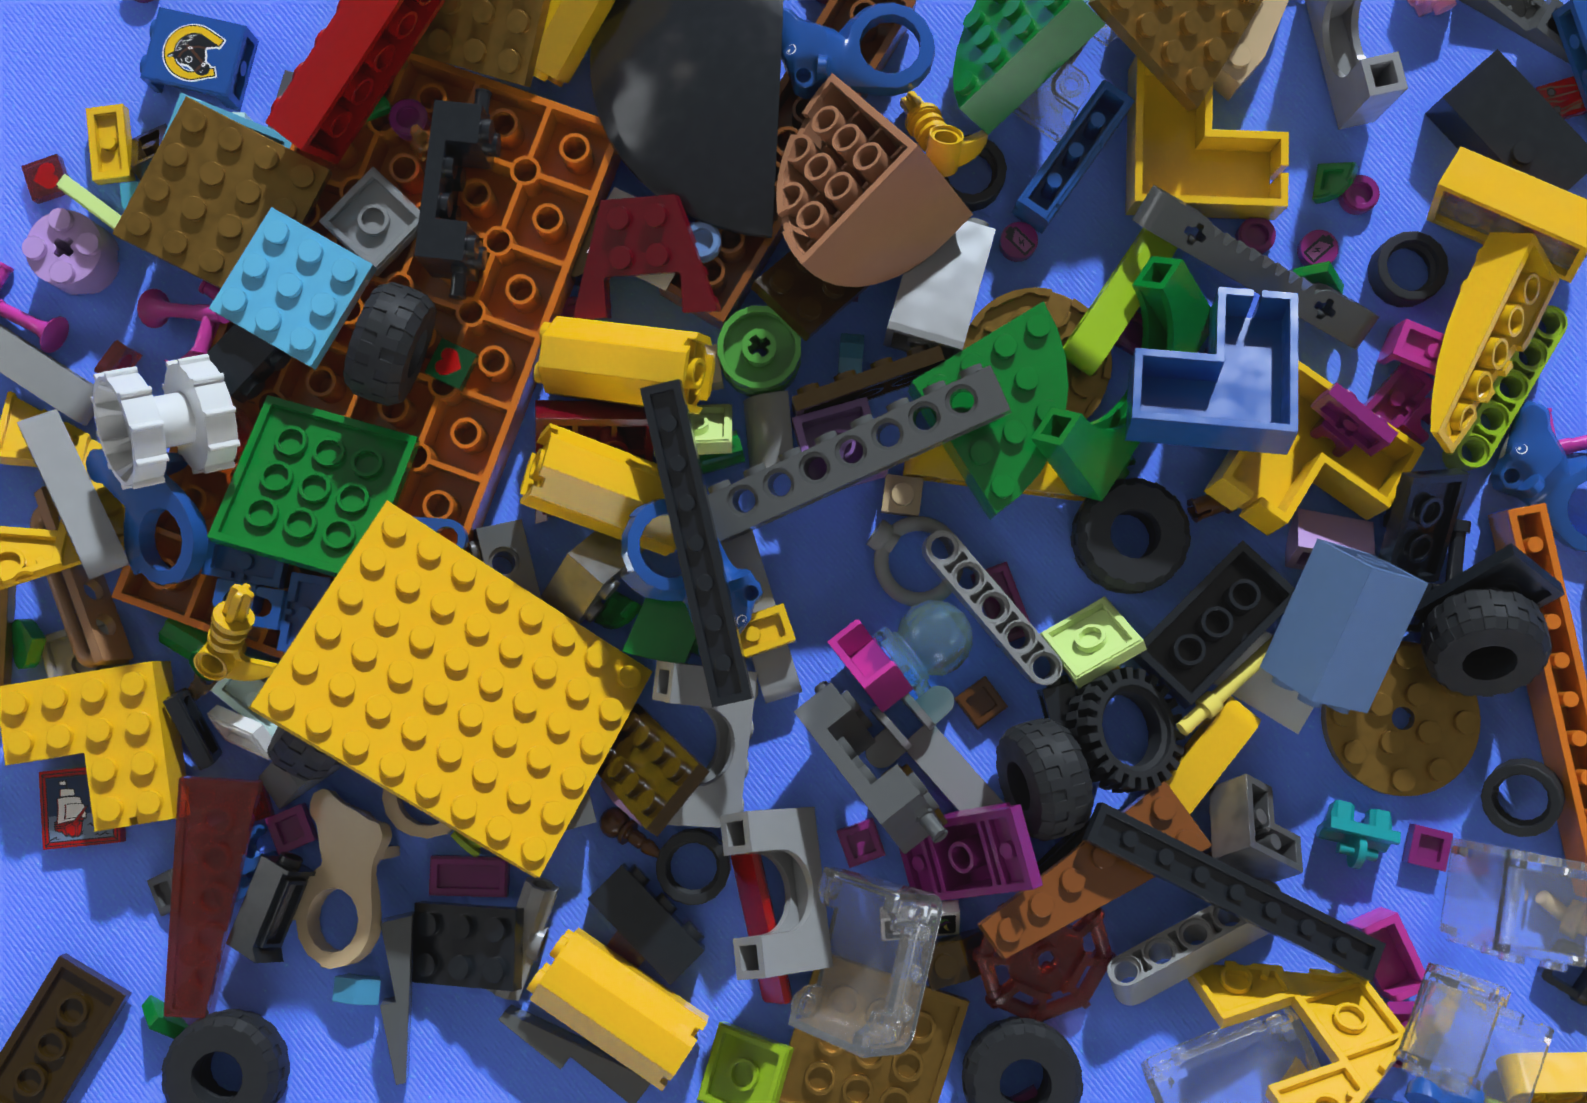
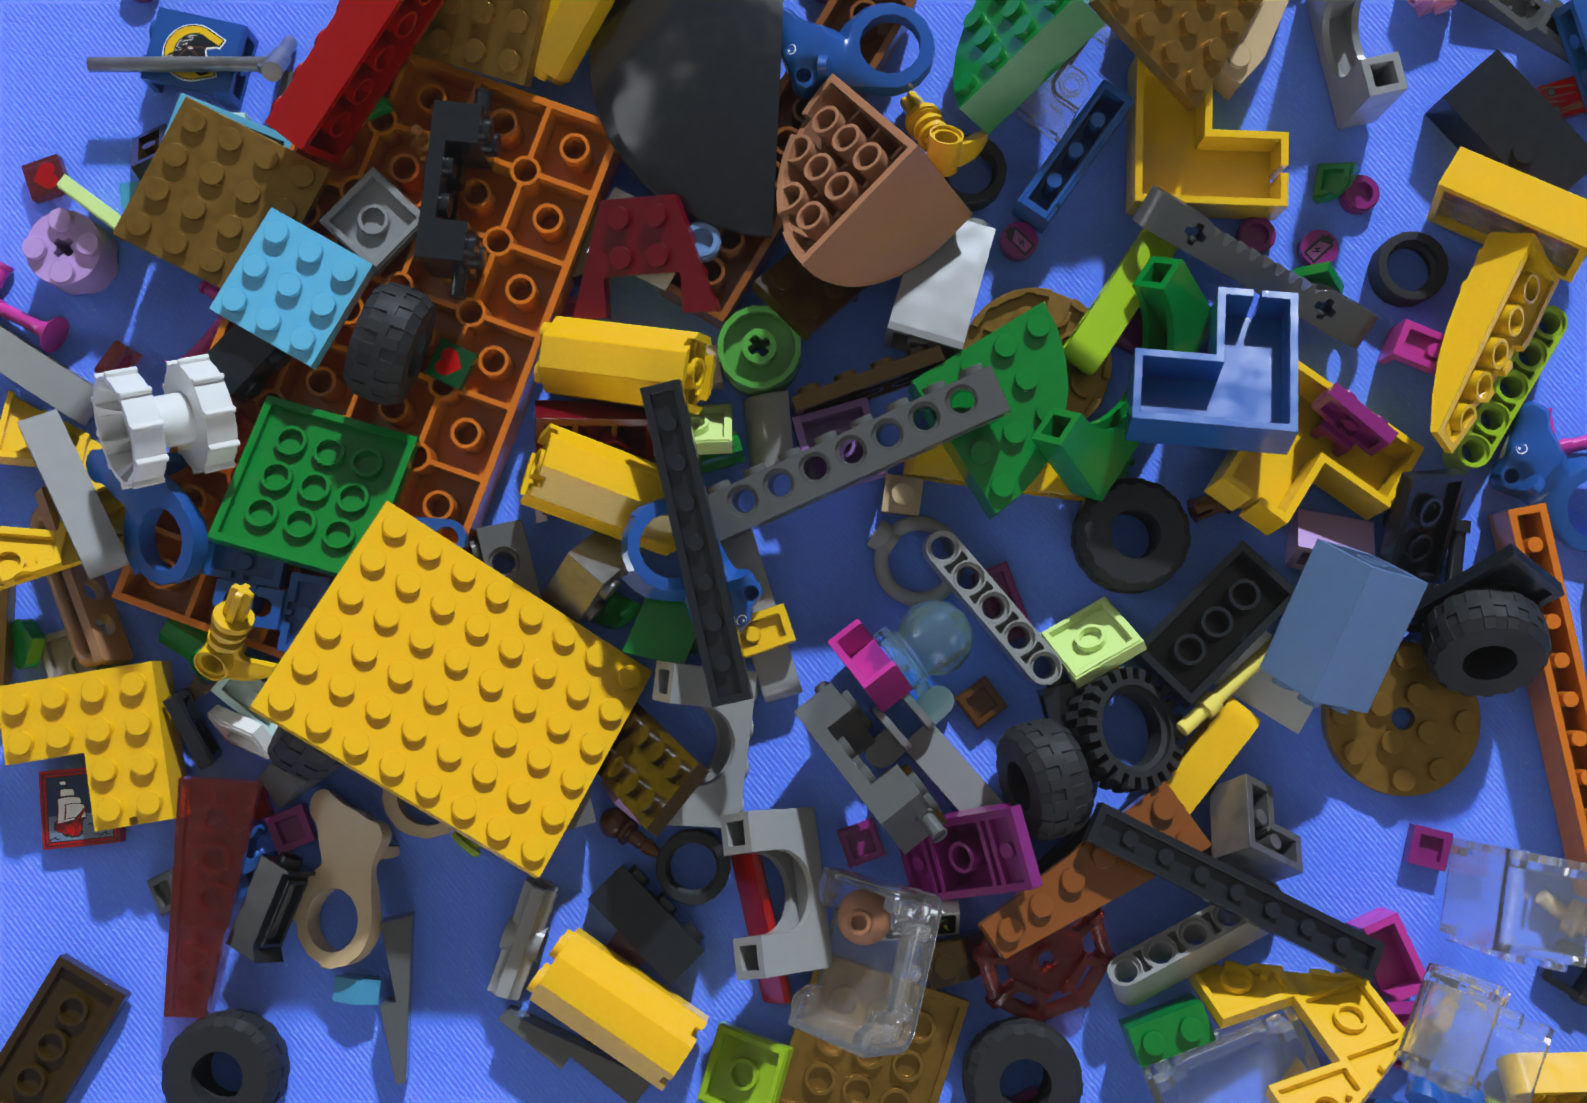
(110, 144): yellow plate -> none
(154, 1014): green tile -> none
(156, 309): dark pink piece -> none
(270, 66): none -> flat silver bar
(405, 115): magenta tile -> none
(468, 945): black plate -> none
(469, 876): magenta tile -> none
(851, 352): dark azure piece -> none
(863, 917): none -> nougat brick
(1167, 1030): none -> green brick
(1358, 839): teal hips -> none
(1403, 401): magenta plate -> none
(1513, 825): black tyre -> none

